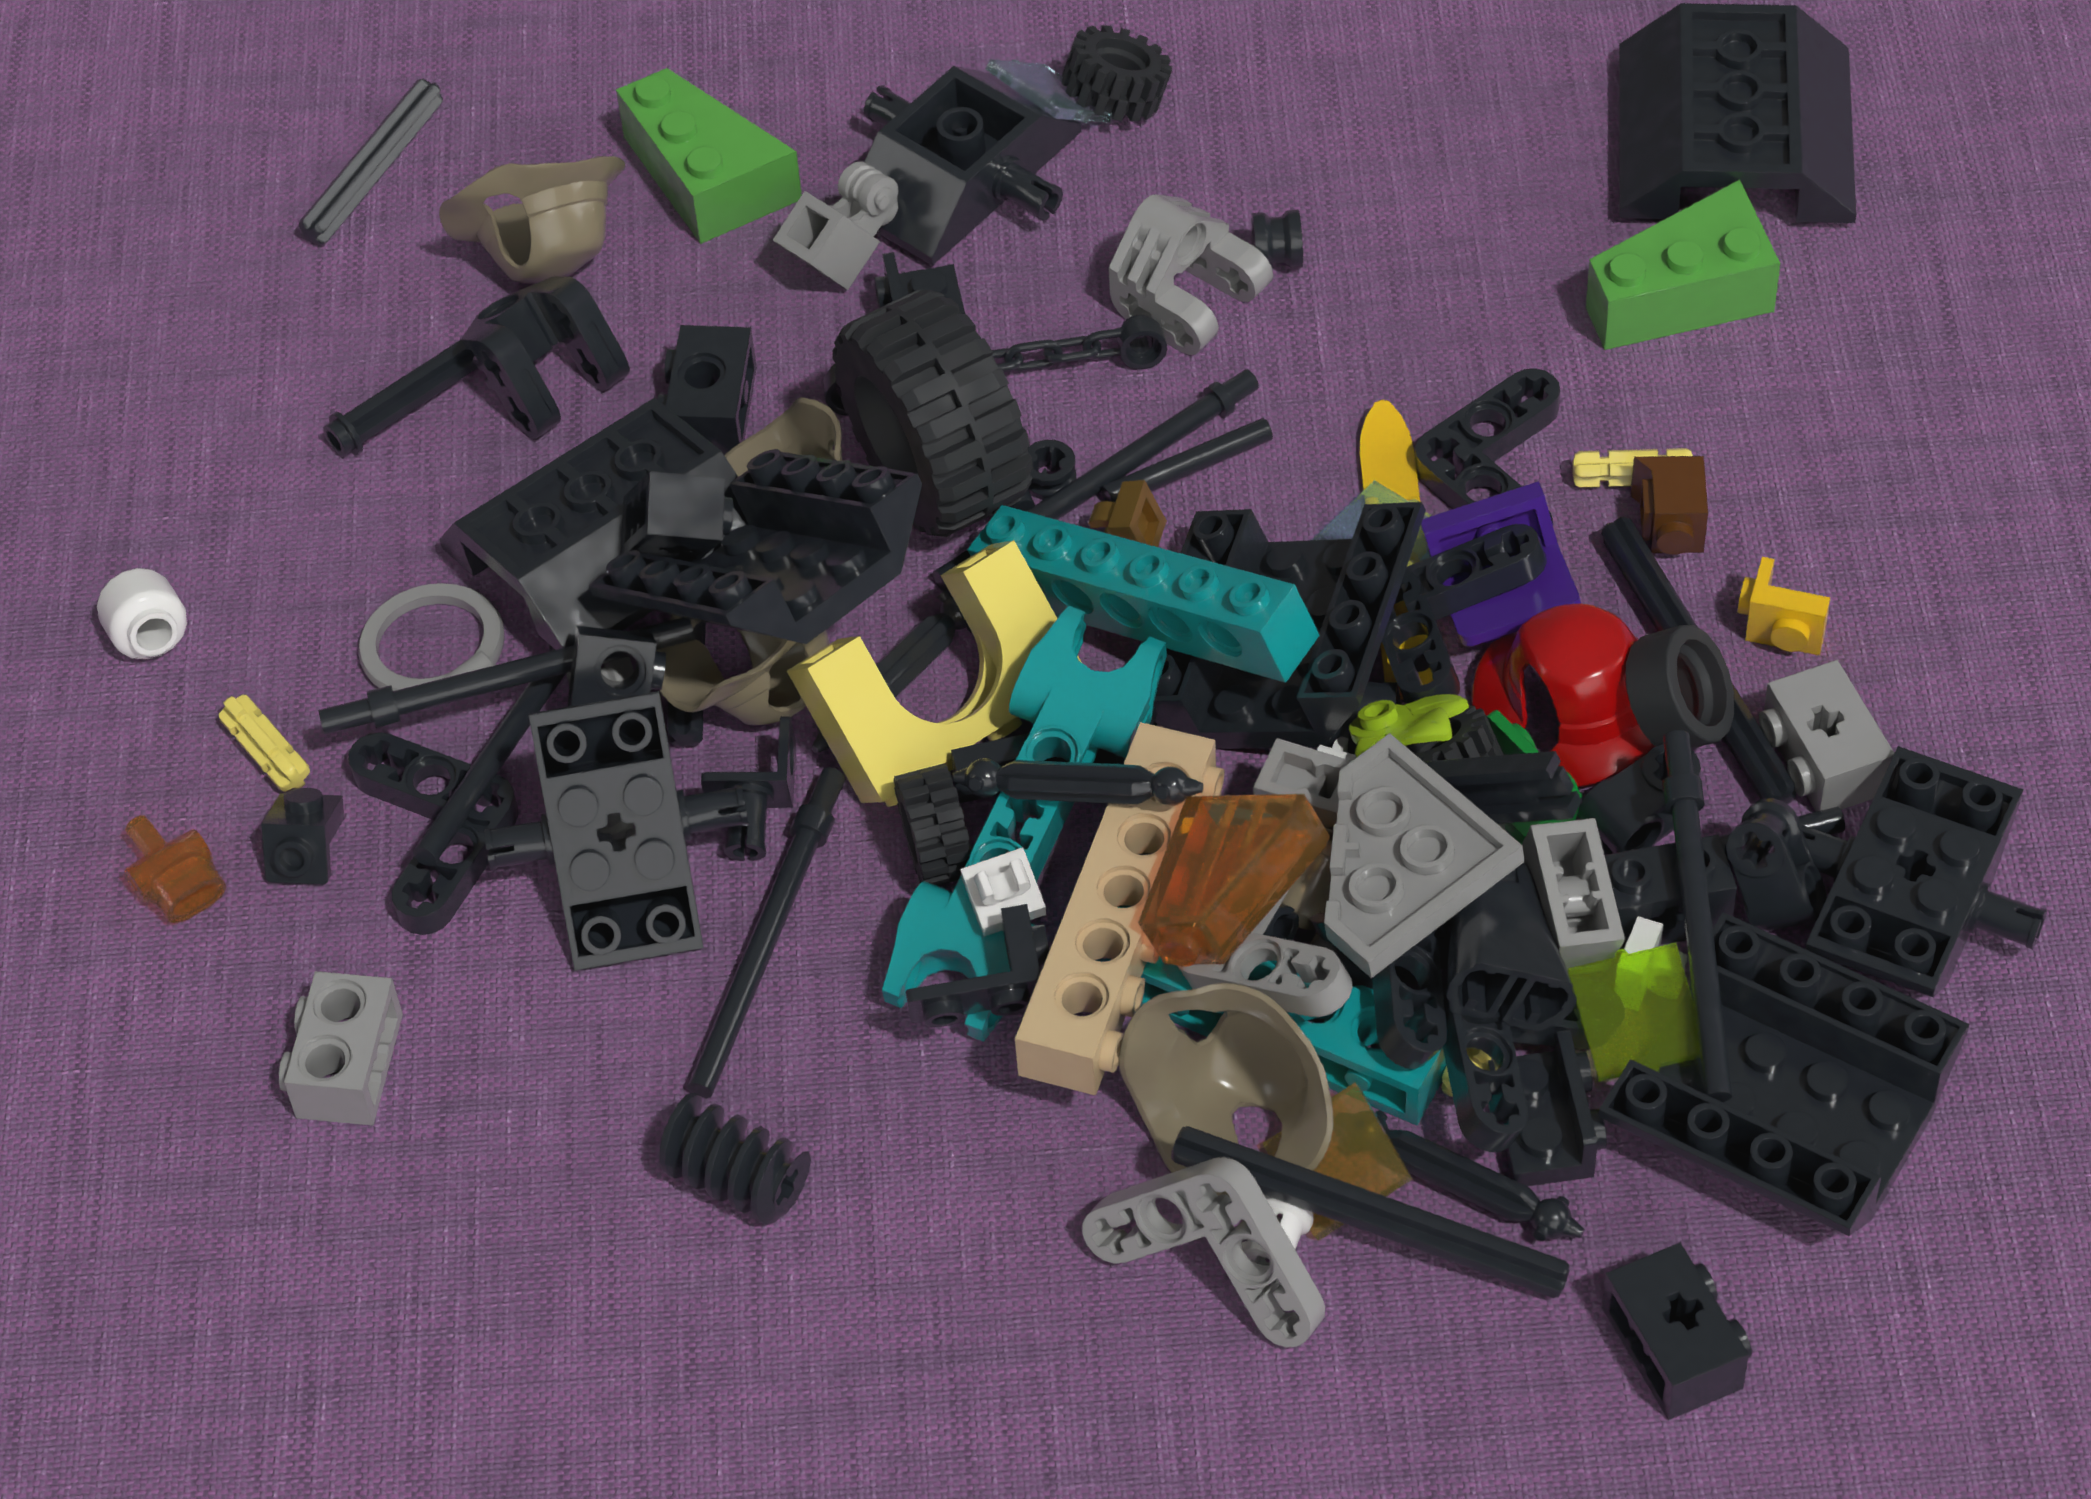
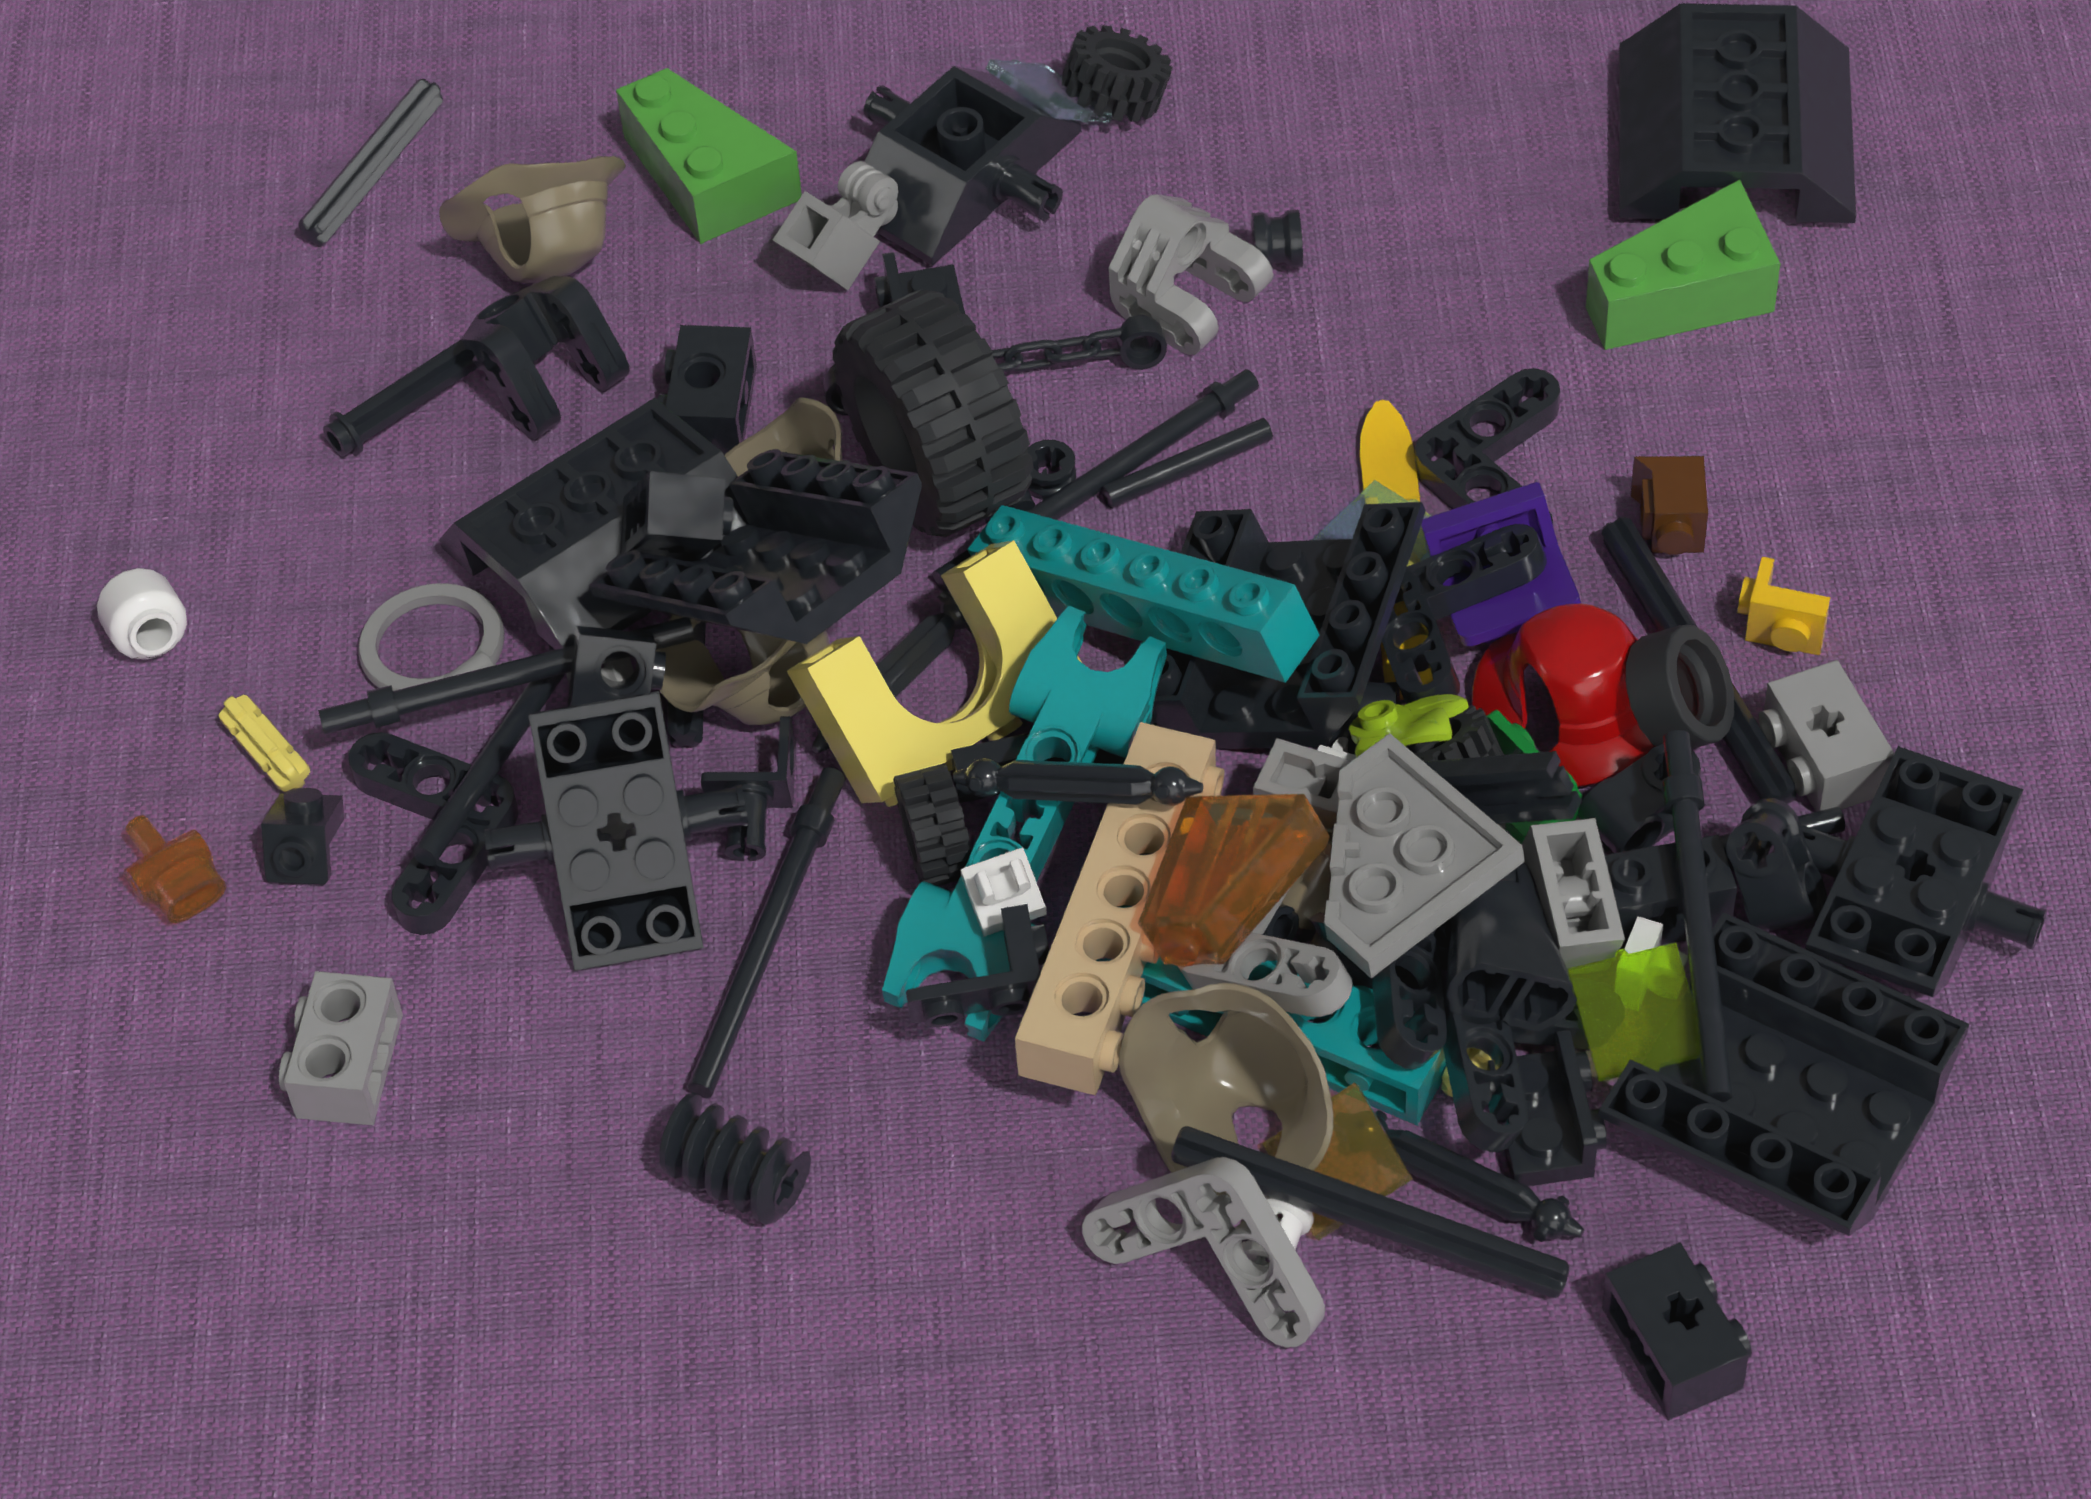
(1132, 516): pearl gold tile -> none
(1617, 468): light yellow axle -> none

